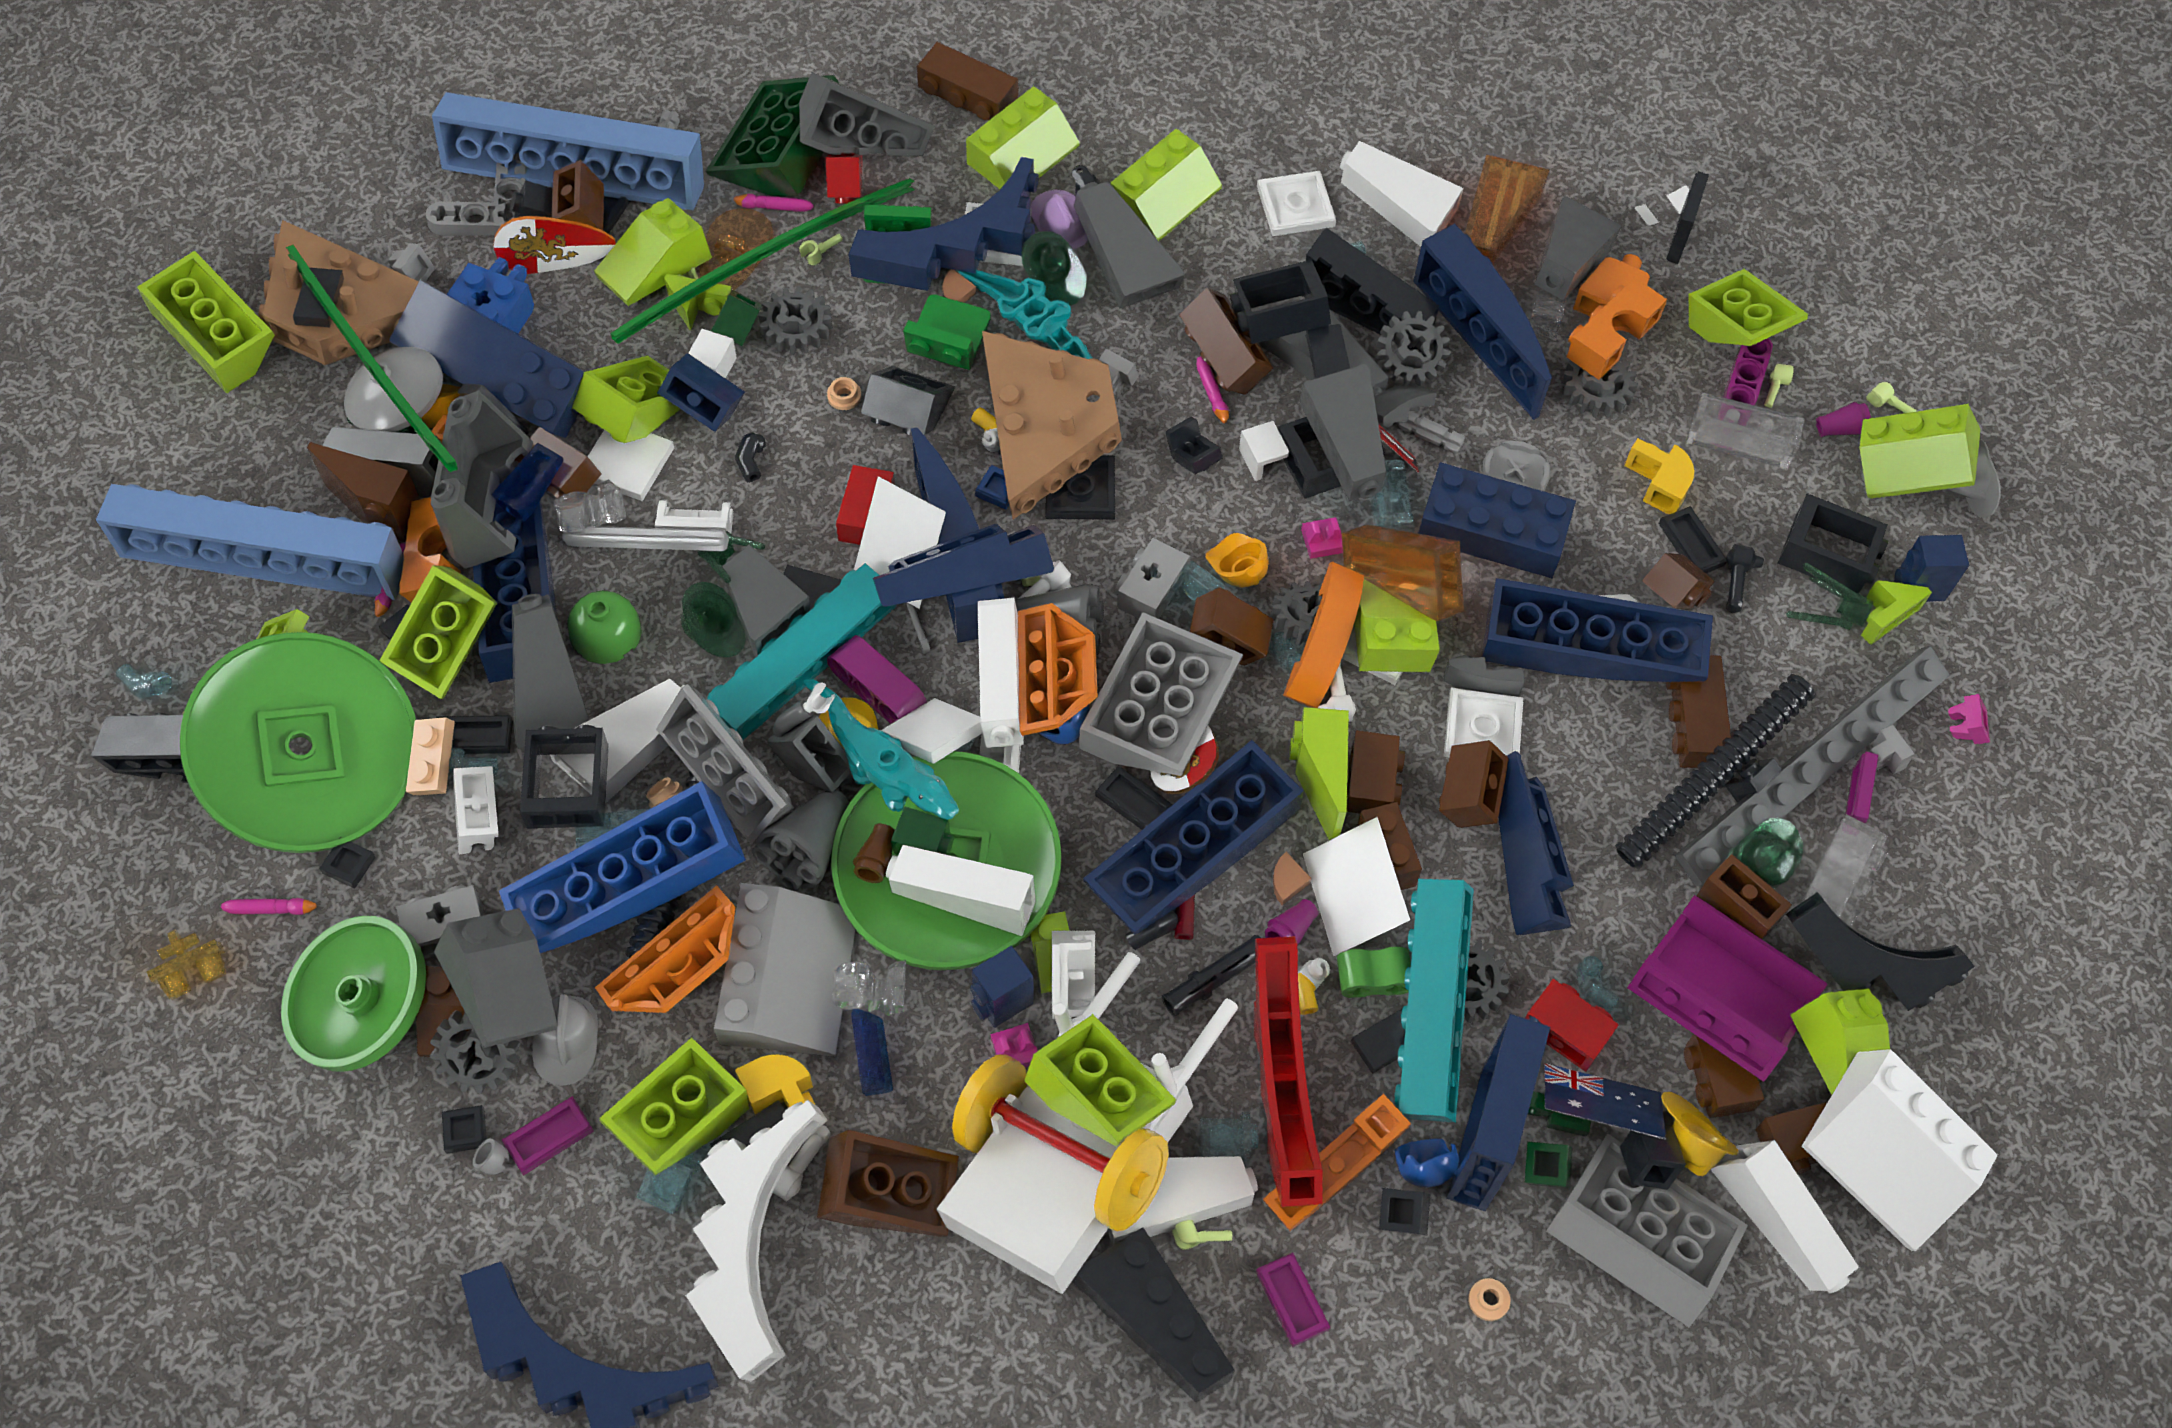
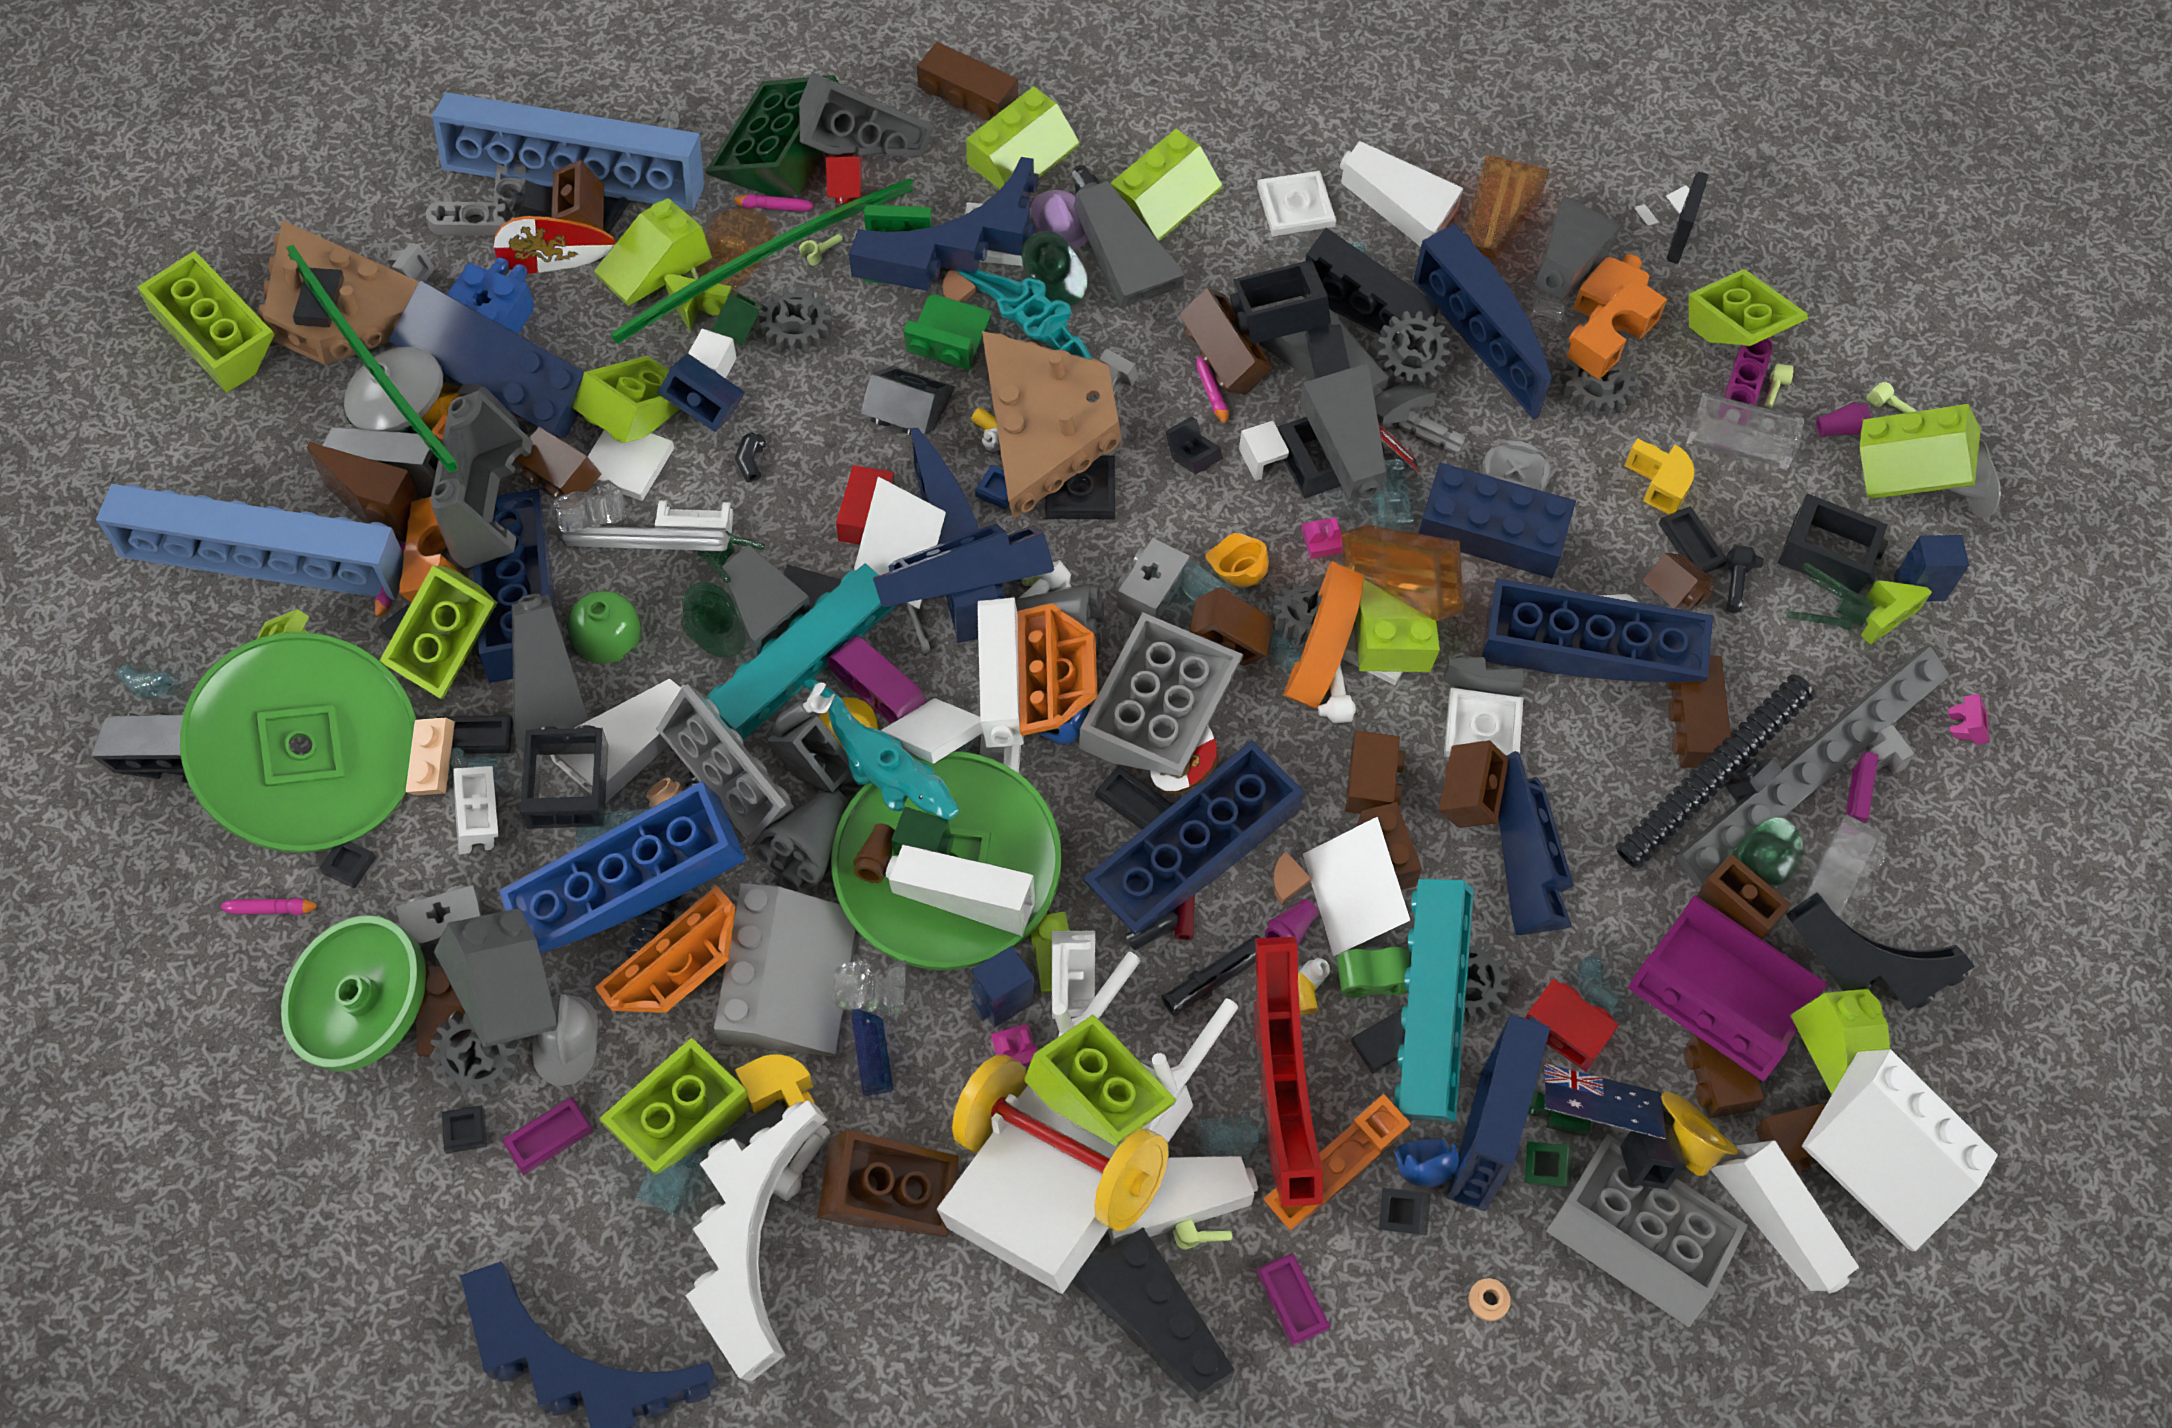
(171, 973): clear yellow hips -> none
(490, 1157): light grey hinge -> none
(528, 482): clear blue slope -> none
(844, 386): light nougat plate -> none
(1322, 763): lime slope -> none

